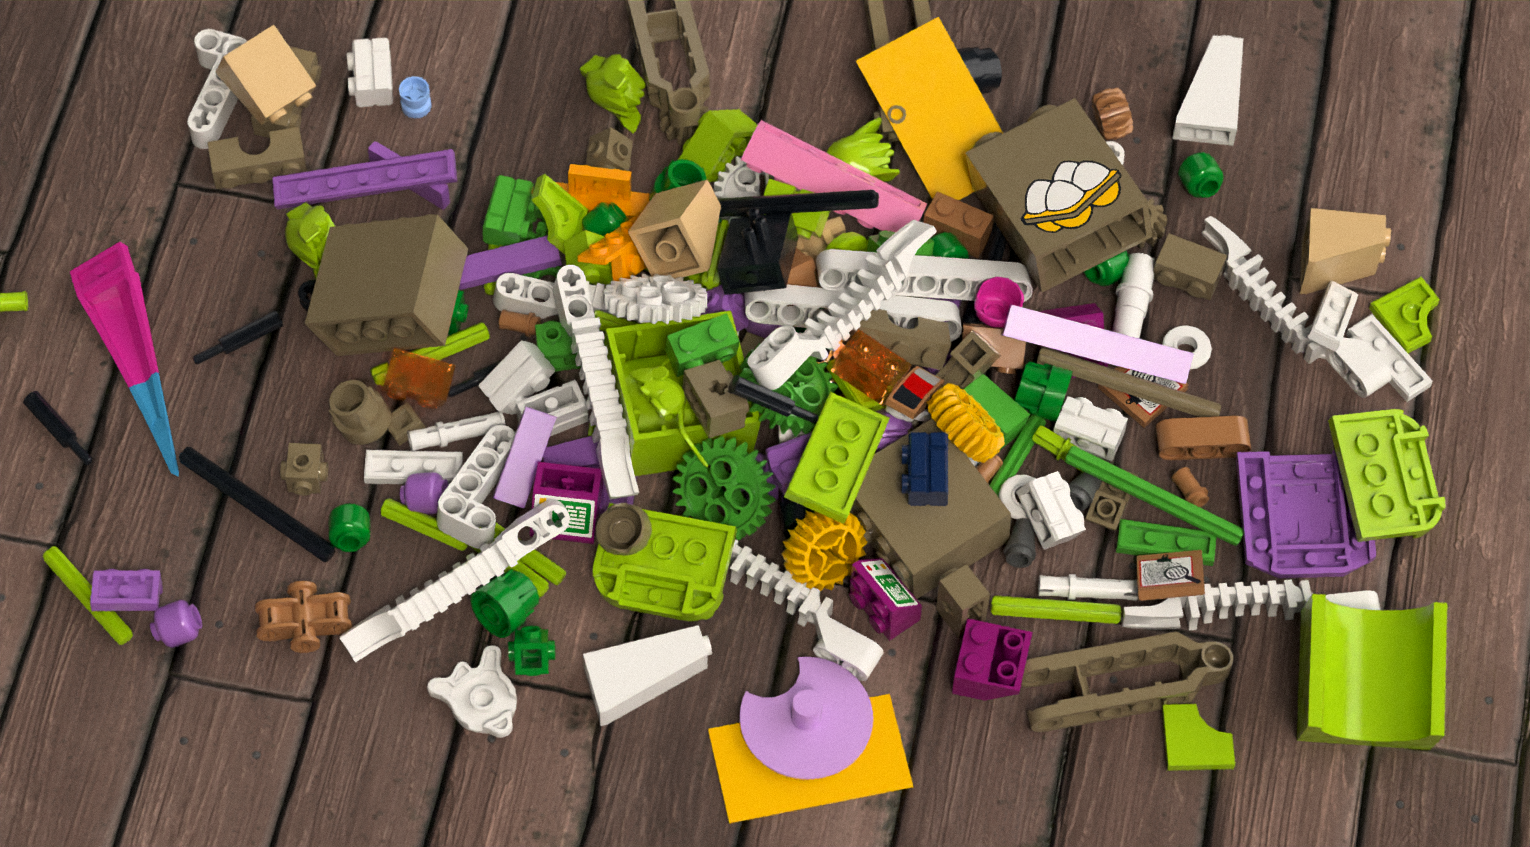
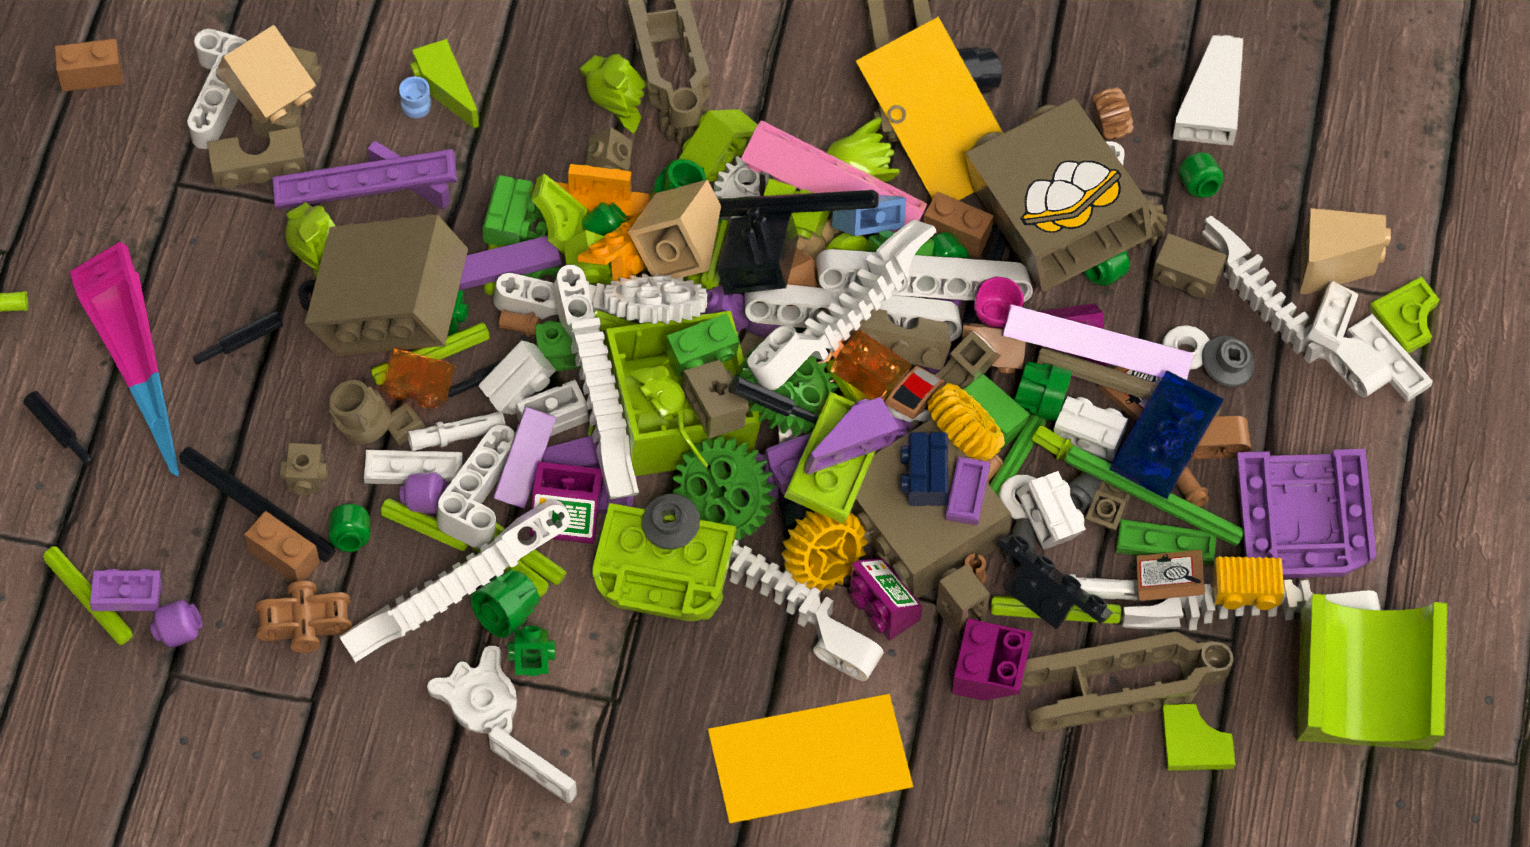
(89, 65): none -> medium nougat brick
(282, 548): none -> medium nougat brick
(371, 72): white brick -> none
(445, 80): none -> lime slope
(532, 765): none -> white tile
(623, 529): dark tan hair -> none
(643, 669): white slope -> none
(676, 533): none -> dark grey piece
(811, 727): lavender piece -> none
(860, 432): none -> medium lavender slope
(885, 217): none -> medium blue slope
(968, 490): none -> medium lavender tile
(977, 566): none -> medium nougat pin
(1046, 588): none -> black bracket
(1134, 295): white piece -> none
(1166, 434): none -> clear blue tile
(1221, 368): none -> dark grey piece
(1248, 582): none -> yellow brick
(1386, 474): lime plate -> none

